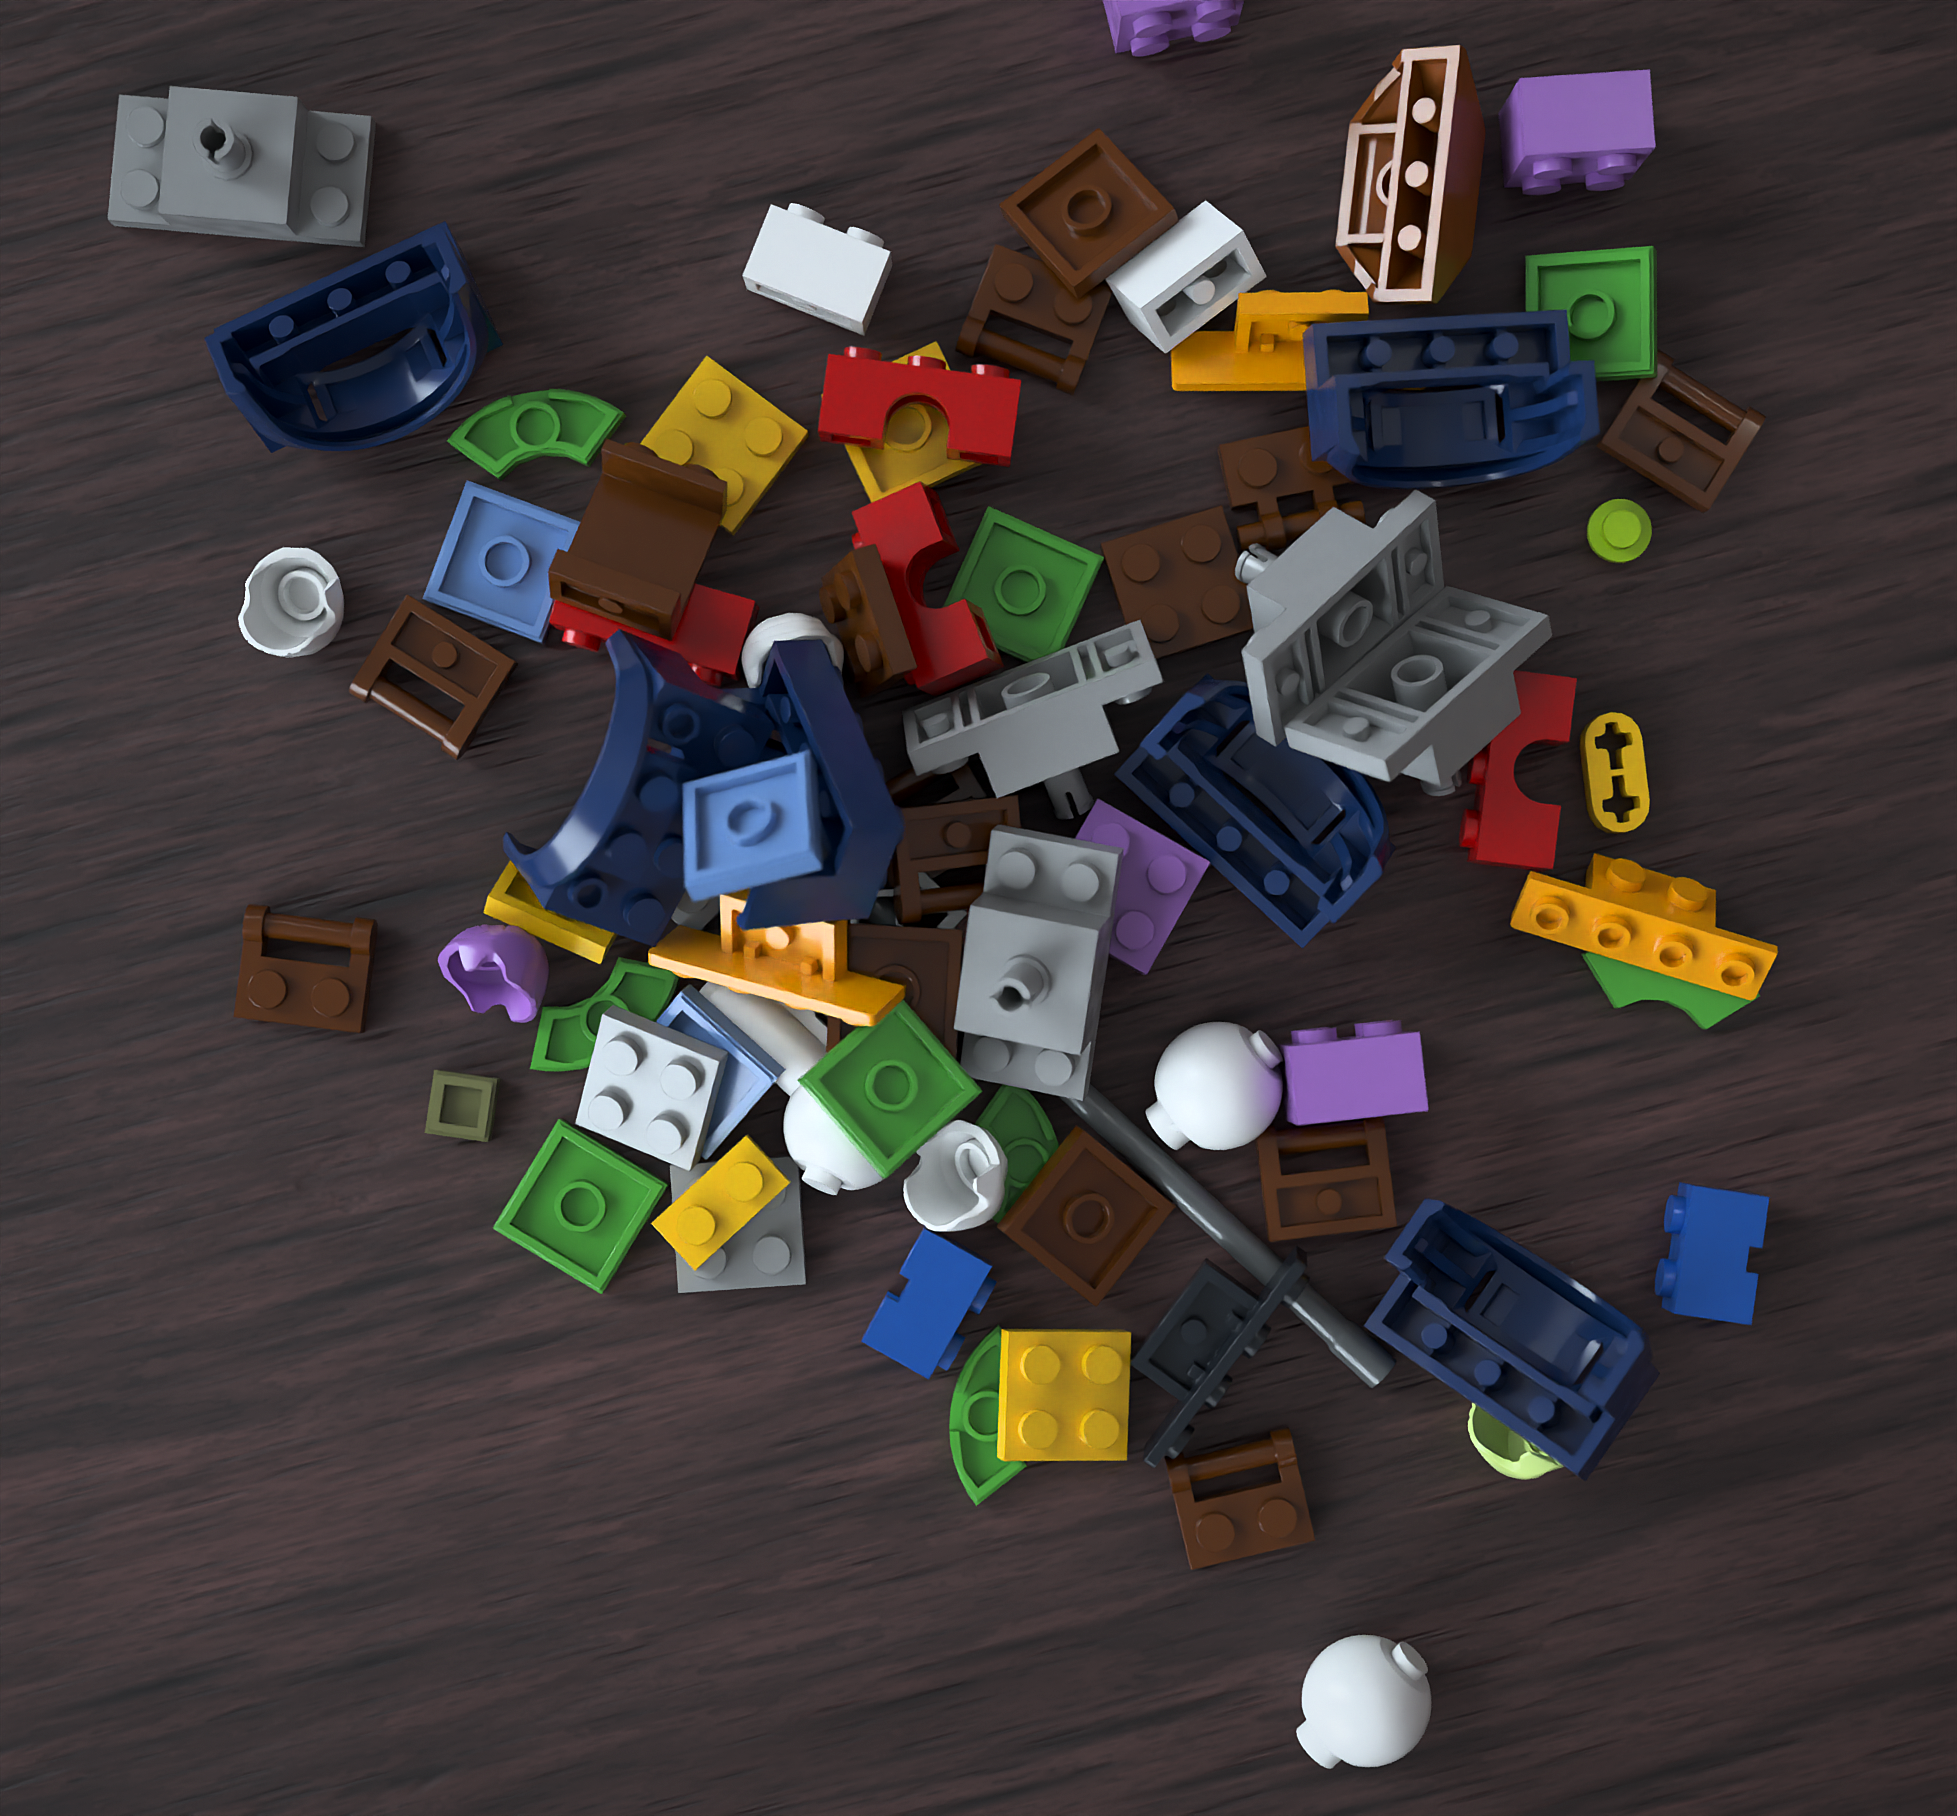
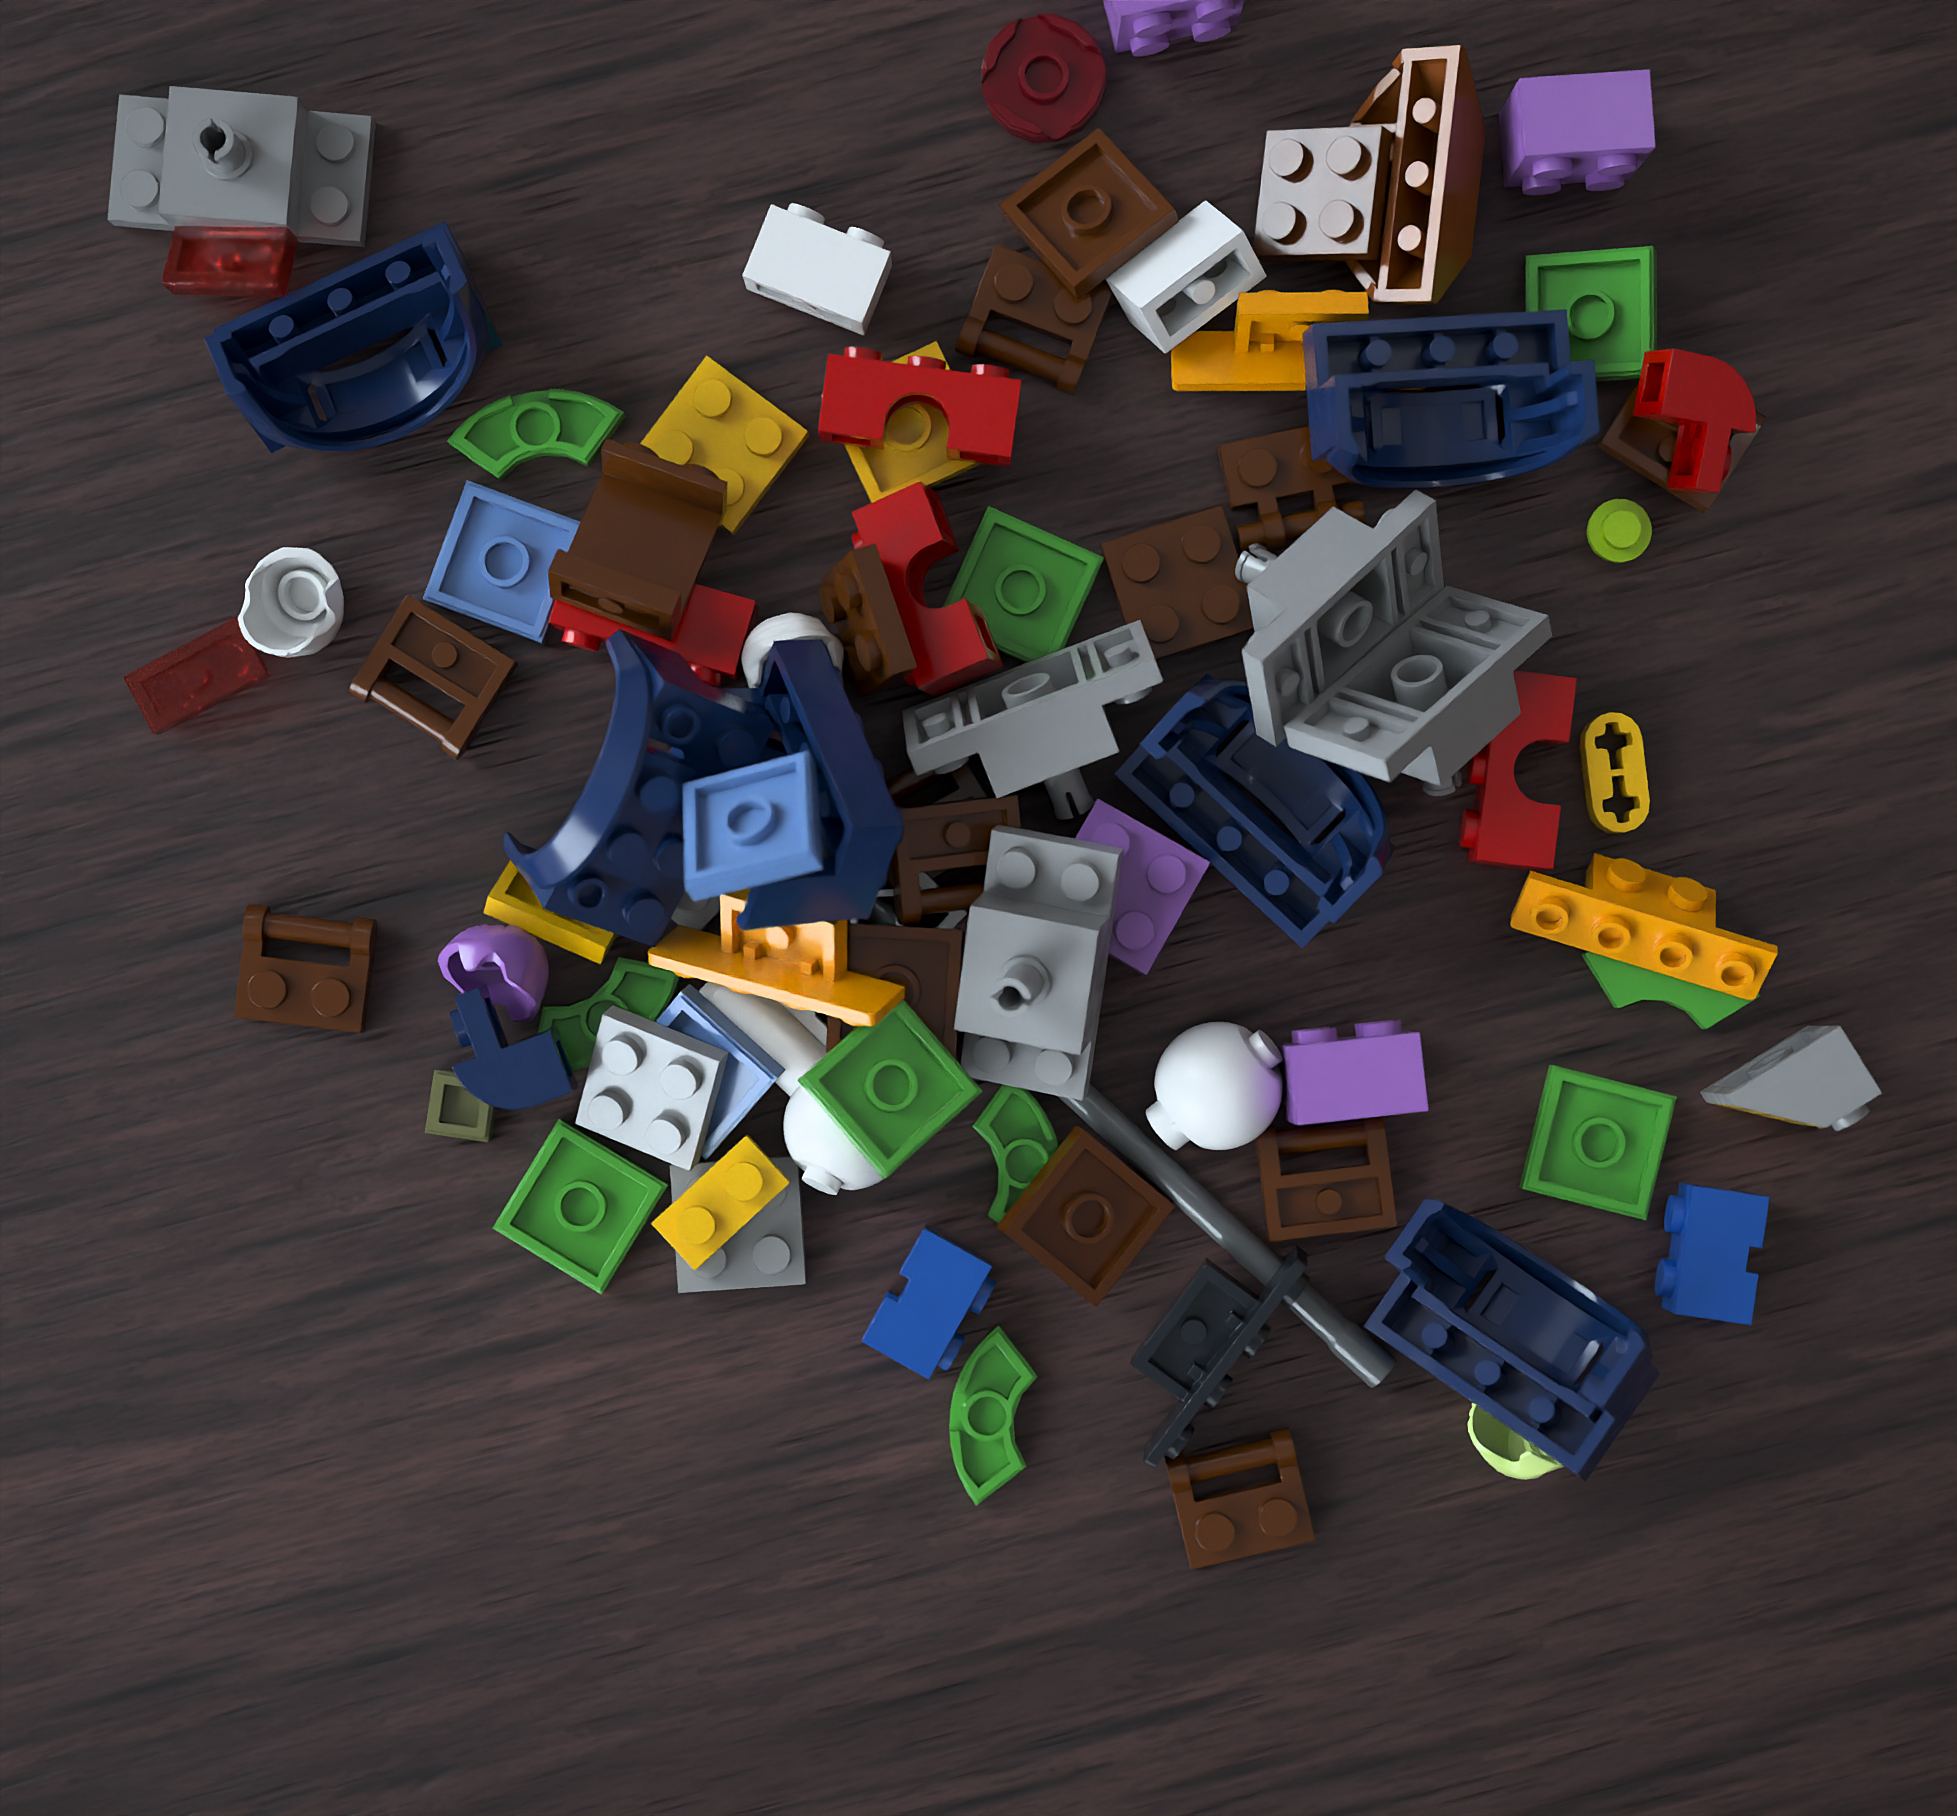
(196, 677): none -> clear red plate
(230, 261): none -> clear red plate
(505, 1073): none -> dark blue brick
(957, 1178): white hair -> none
(1043, 78): none -> dark red tile
(1064, 1395): yellow plate -> none
(1322, 194): none -> plate
(1364, 1702): white brick -> none
(1597, 1142): none -> bright green tile
(1708, 405): none -> red brick
(1802, 1081): none -> light grey slope

